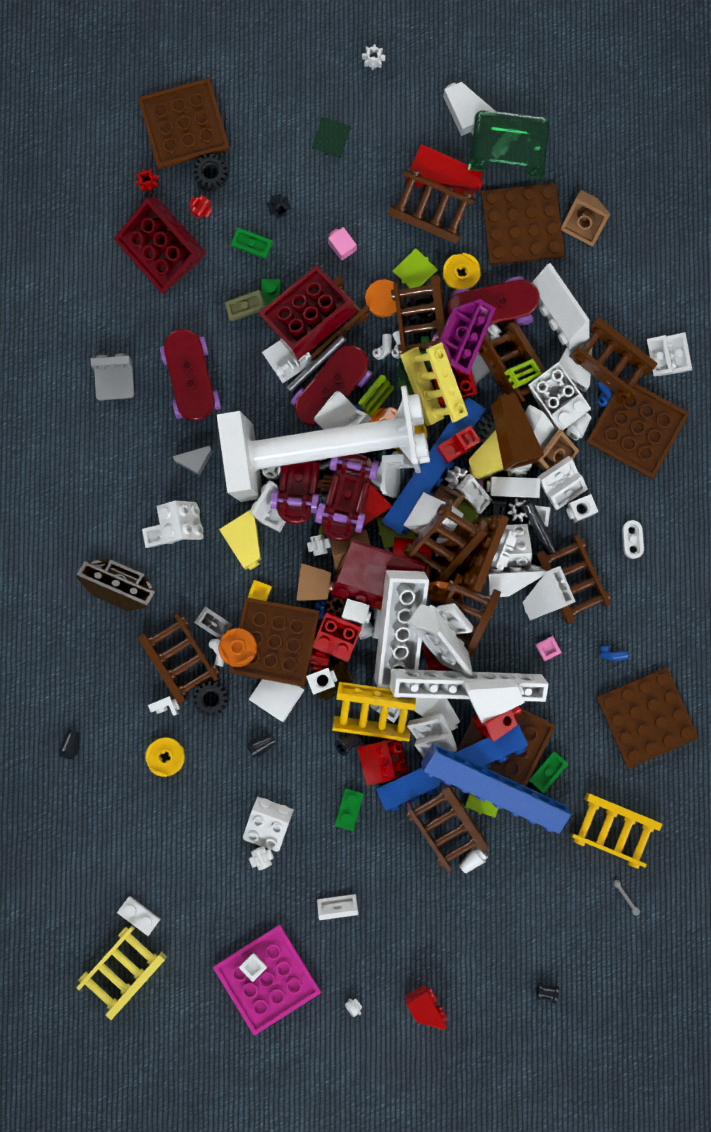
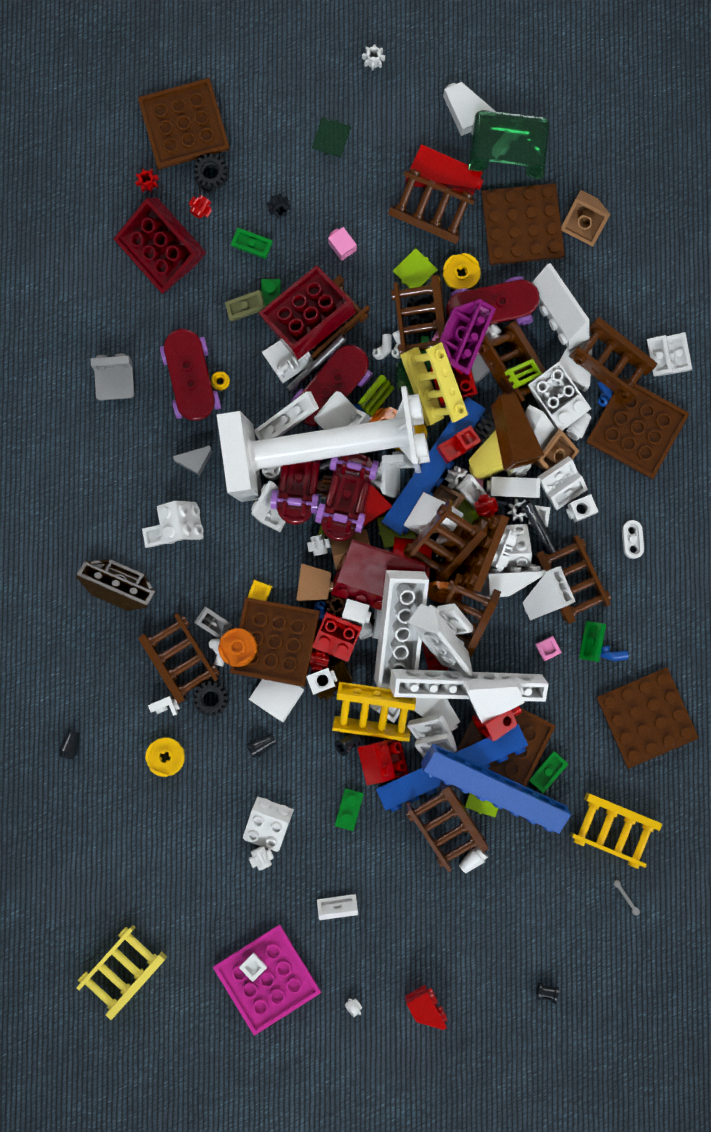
(138, 915): white plate -> none
(218, 375): none -> yellow plate
(243, 539): light yellow slope -> none
(287, 417): none -> white plate
(379, 298): orange tile -> none
(486, 505): none -> red gear
(592, 641): none -> green plate

